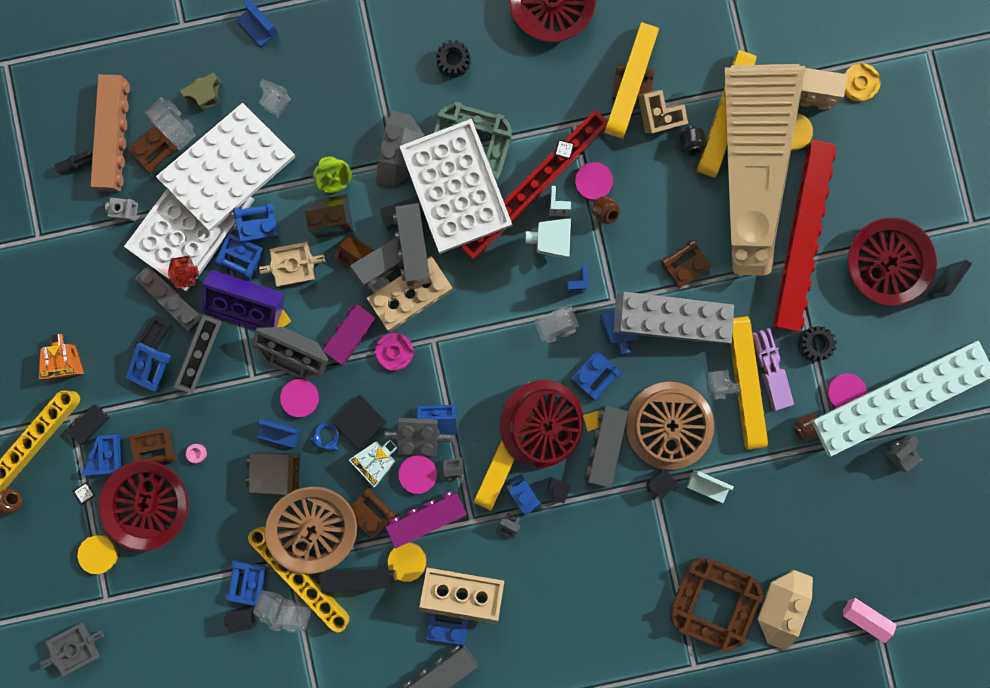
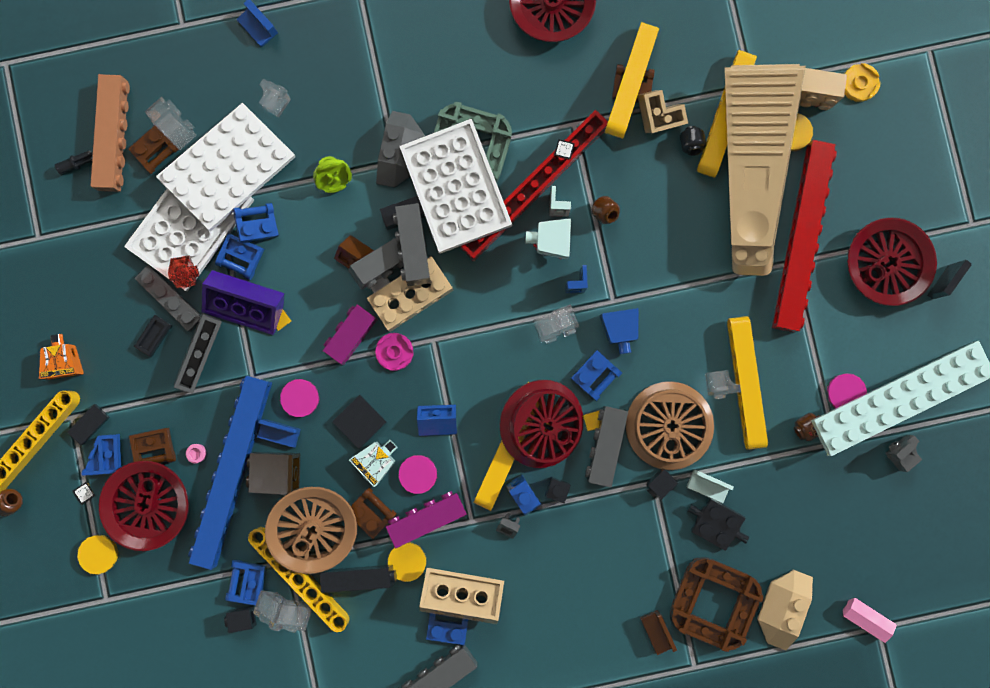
(72, 649): dark grey plate -> none
(127, 211): light grey brick -> none
(142, 364): blue plate -> none
(203, 91): olive brick -> none
(230, 472): none -> blue brick
(290, 352): dark grey wedge -> none
(292, 264): tan plate -> none
(329, 216): dark brown slope -> none
(332, 444): blue piece -> none
(418, 436): dark grey plate -> none
(453, 48): black tyre -> none
(453, 467): dark grey tile -> none
(593, 181): dark pink tile -> none
(658, 632): none -> reddish brown panel
(673, 318): light grey brick -> none
(688, 270): reddish brown plate -> none
(718, 524): none -> black plate
(776, 379): lavender arm -> none
(825, 335): black tyre -> none

